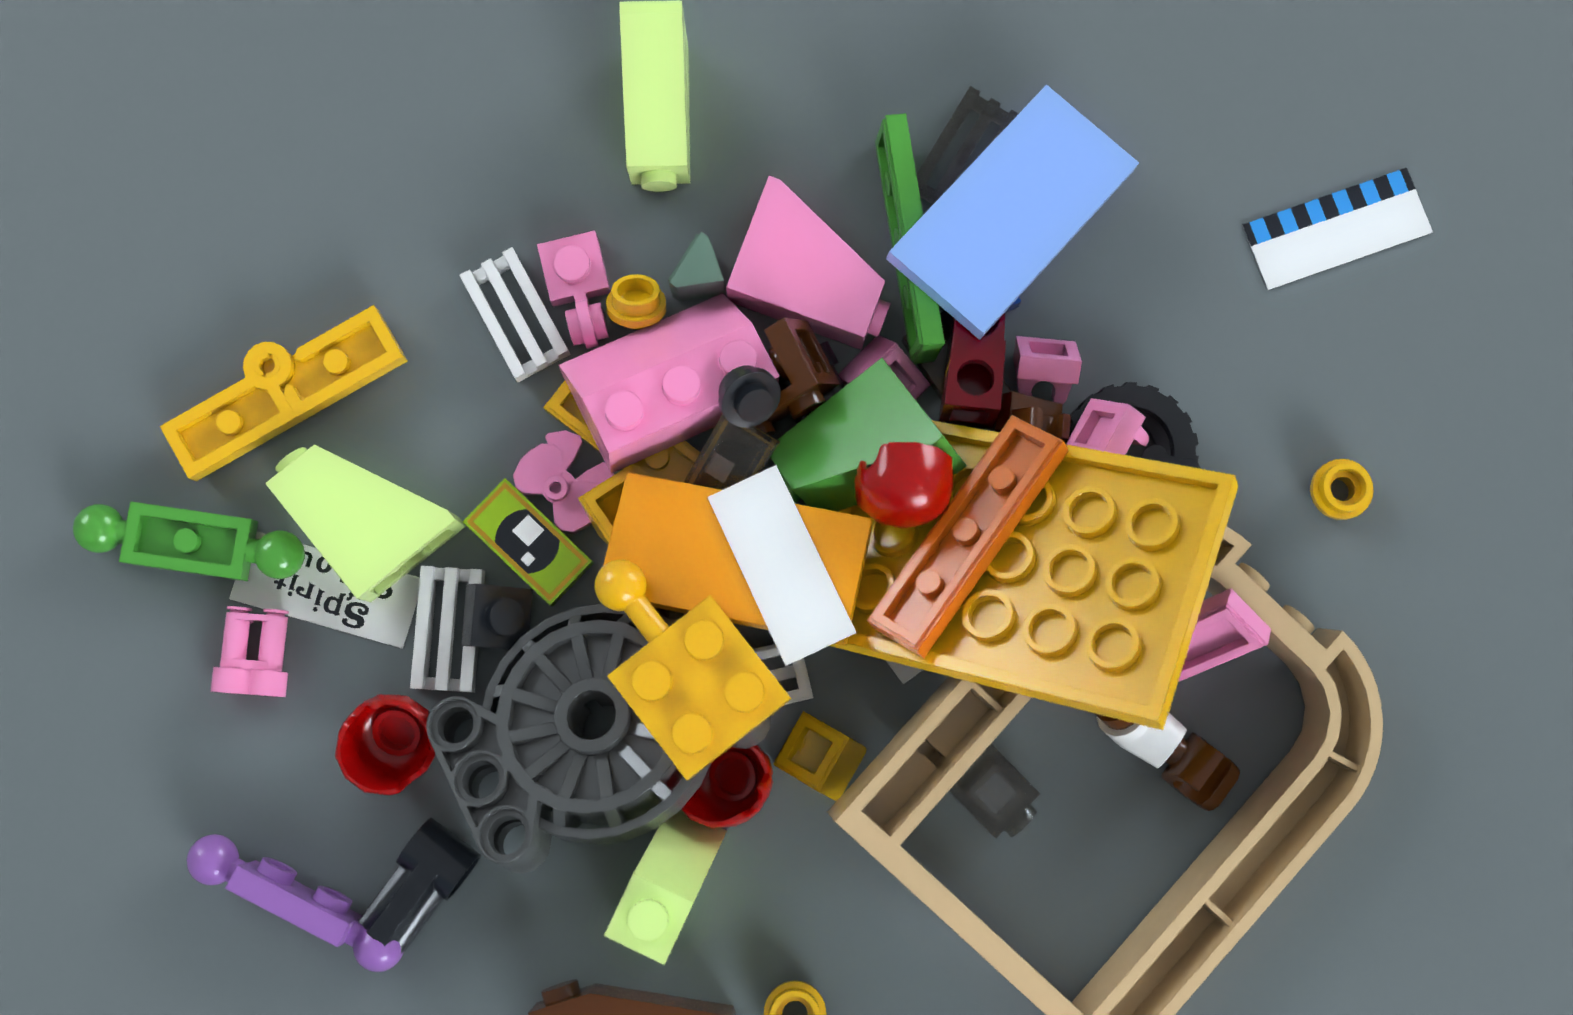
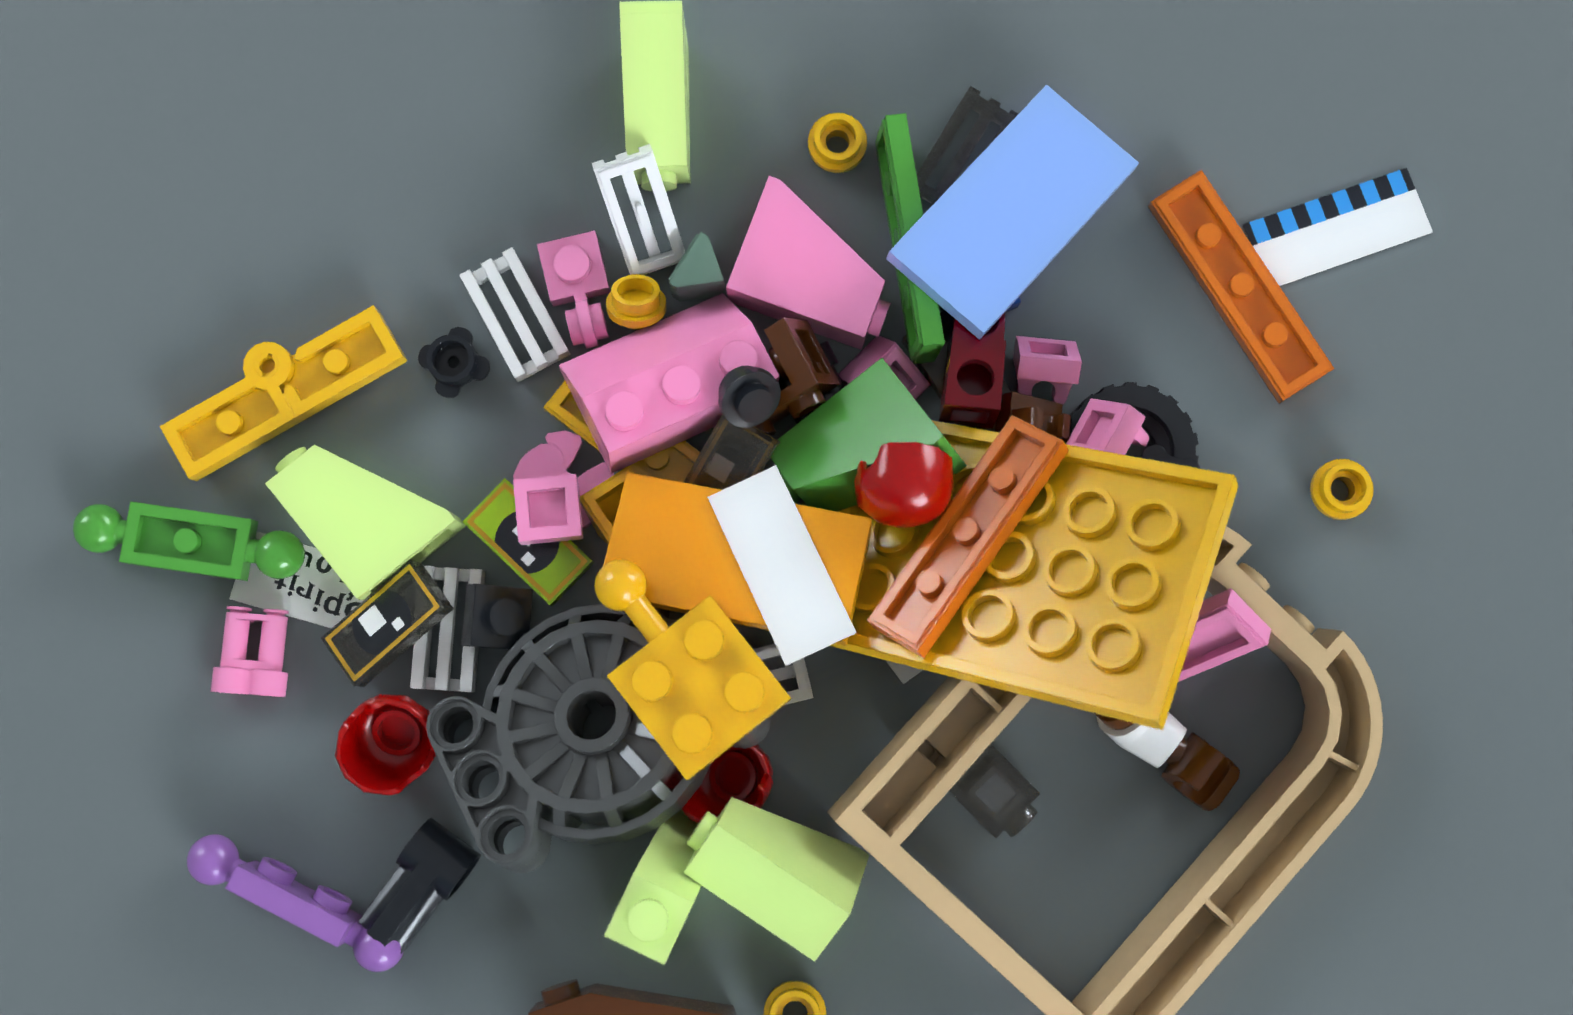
(387, 623): none -> tile
(437, 356): none -> black plate
(548, 509): none -> bright pink tile
(624, 166): none -> white tile
(777, 873): none -> yellowish green slope
(820, 756): yellow slope -> none
(841, 126): none -> yellow plate
(1240, 286): none -> orange tile

